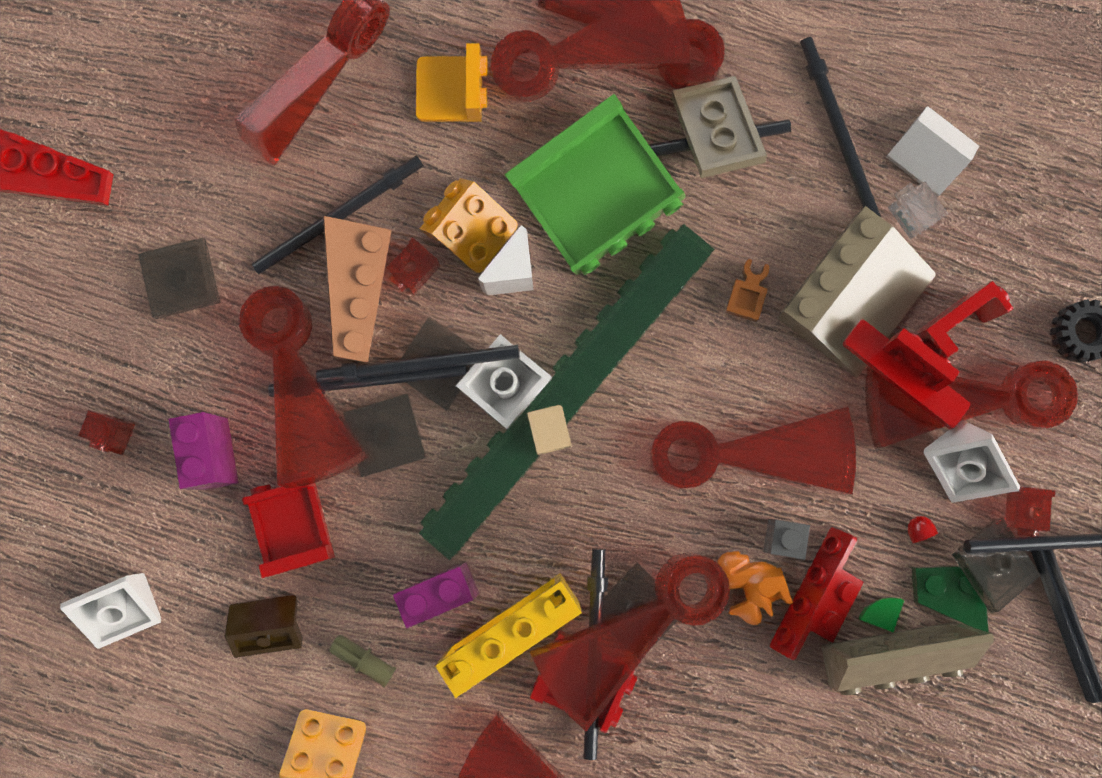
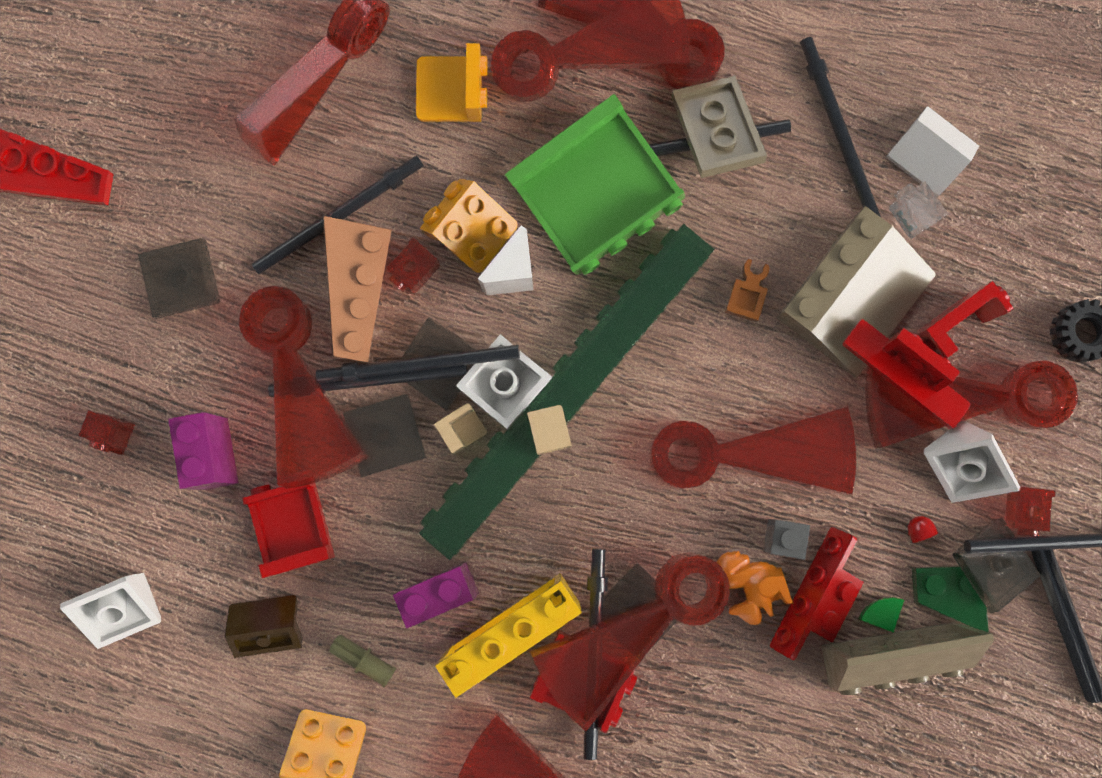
(461, 428): none -> tan panel

